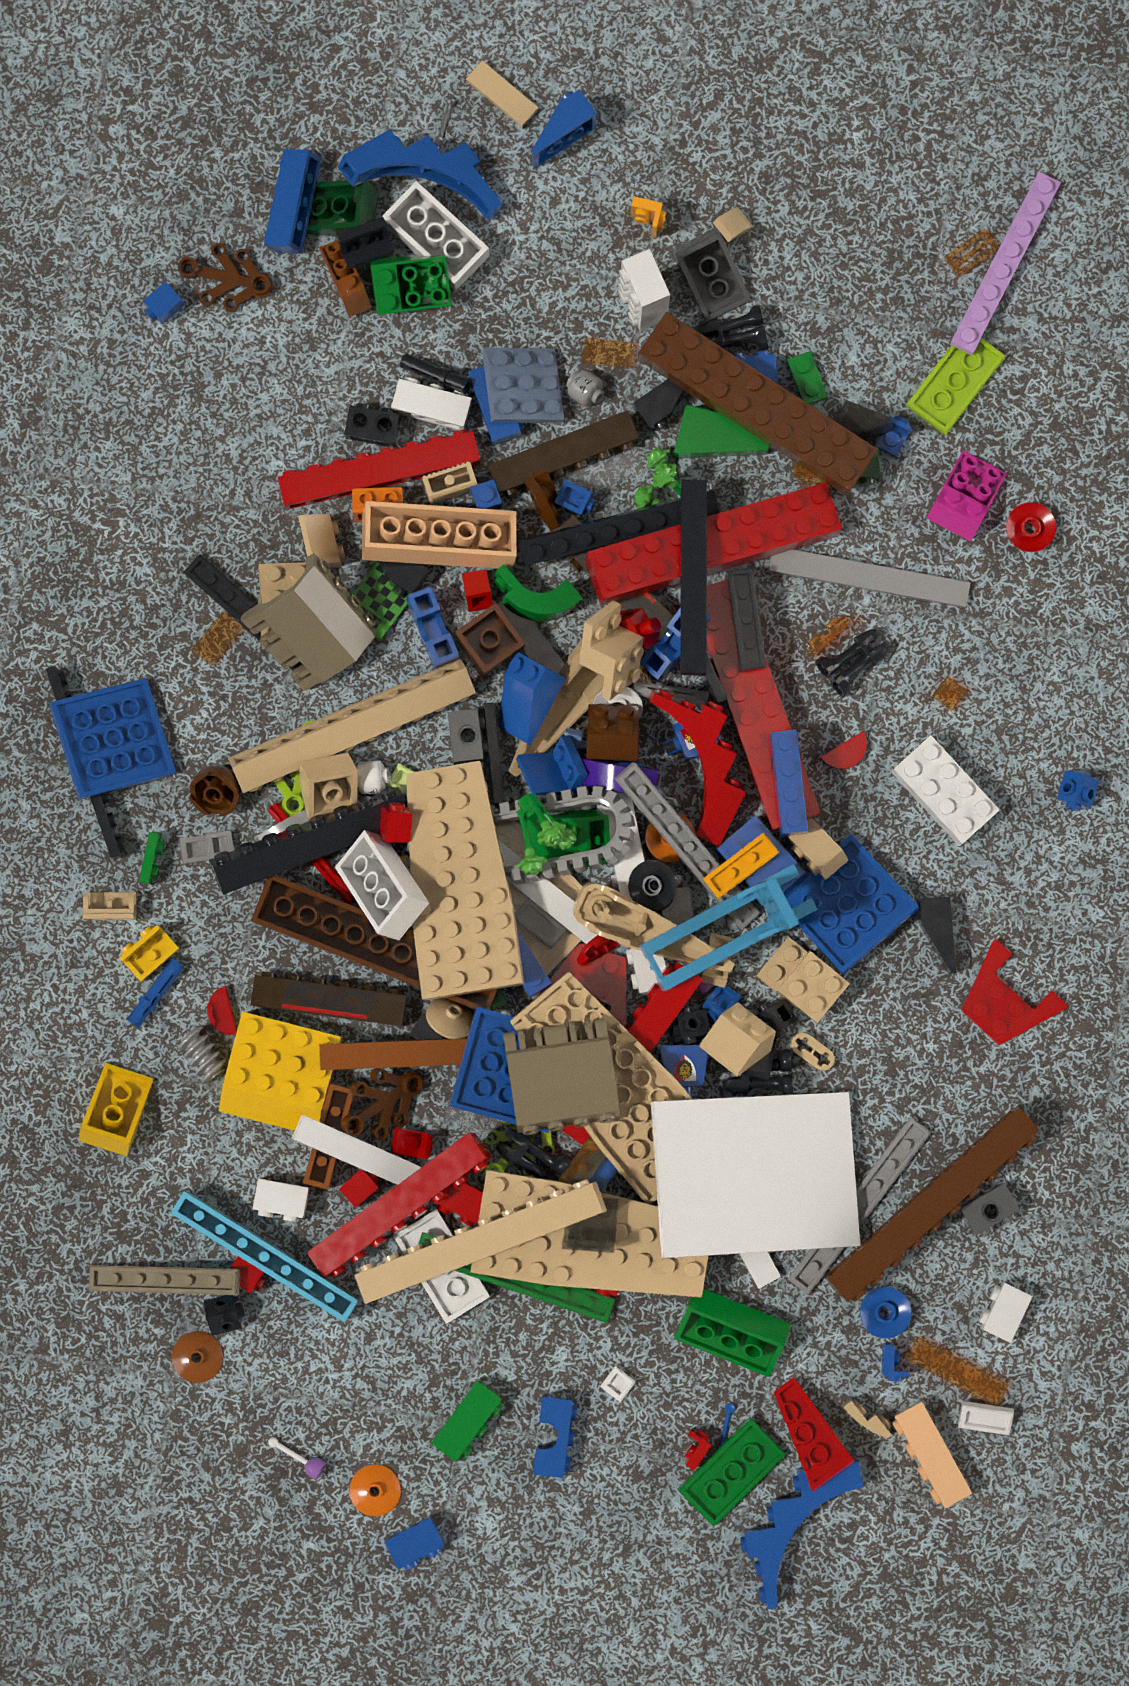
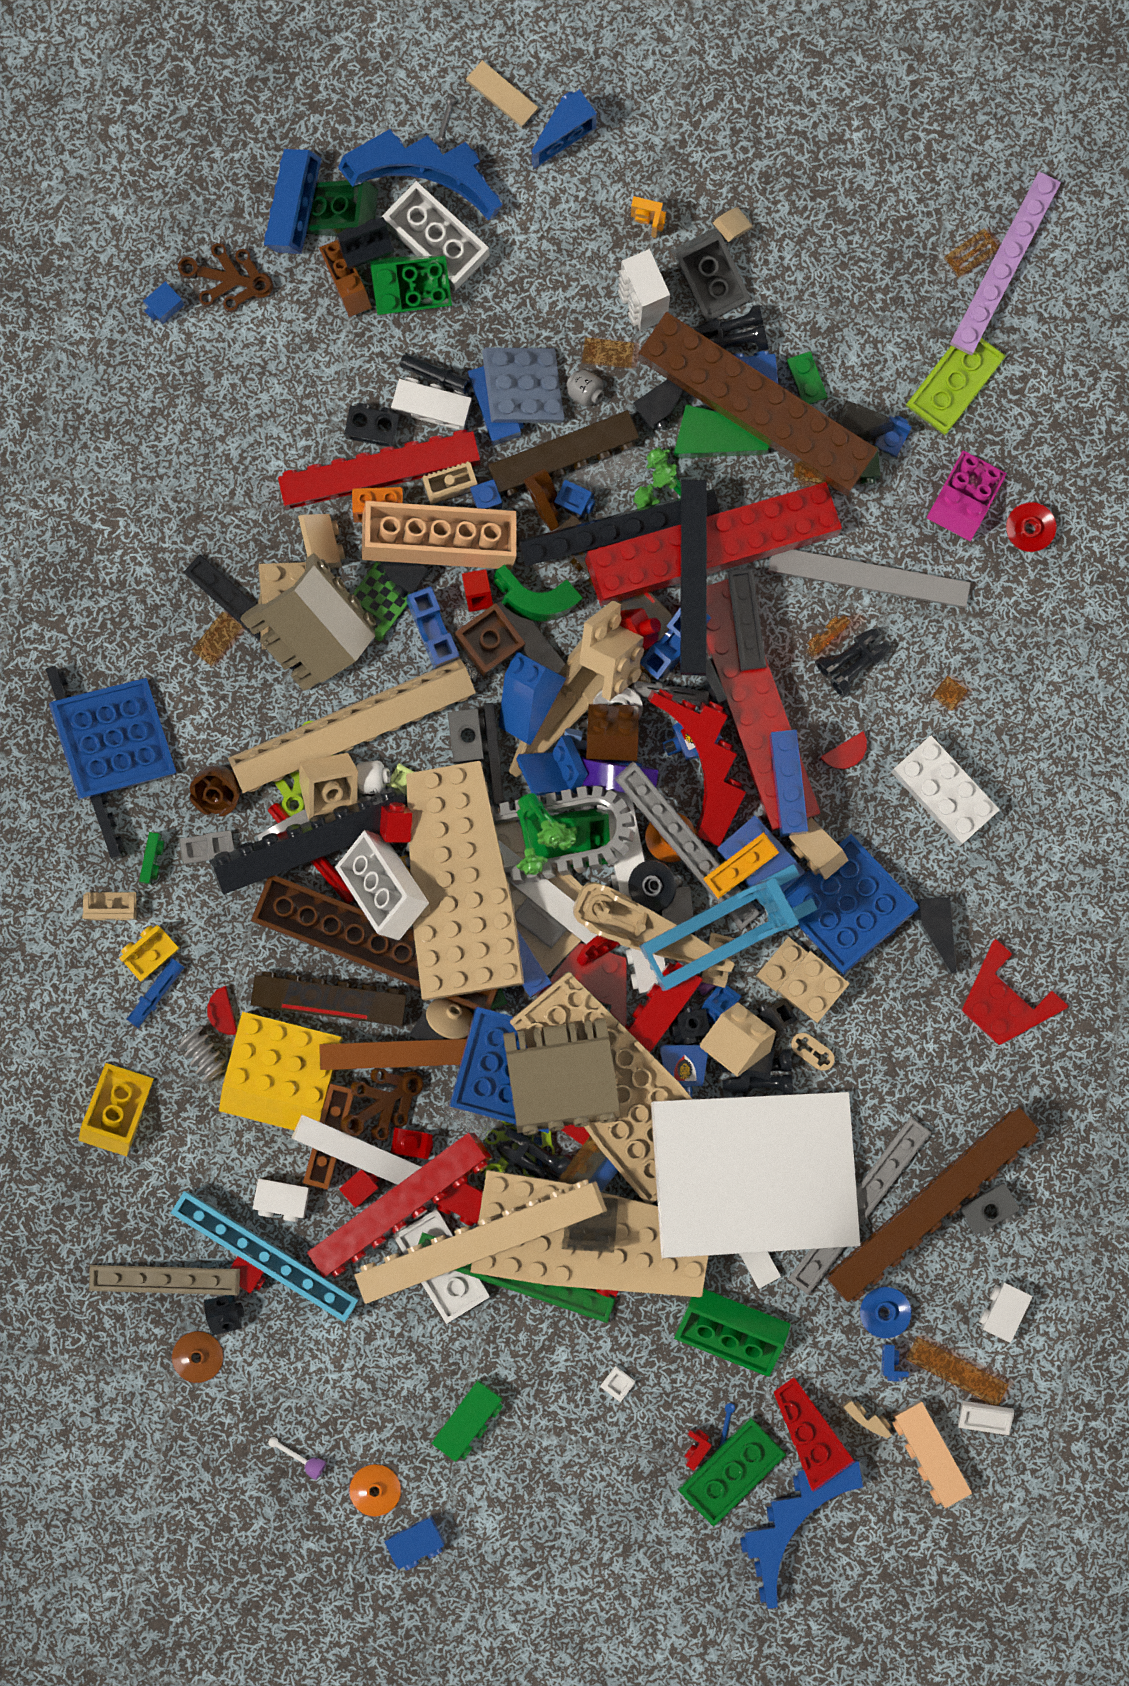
(553, 1460): blue arch -> none
(1077, 790): blue brick -> none

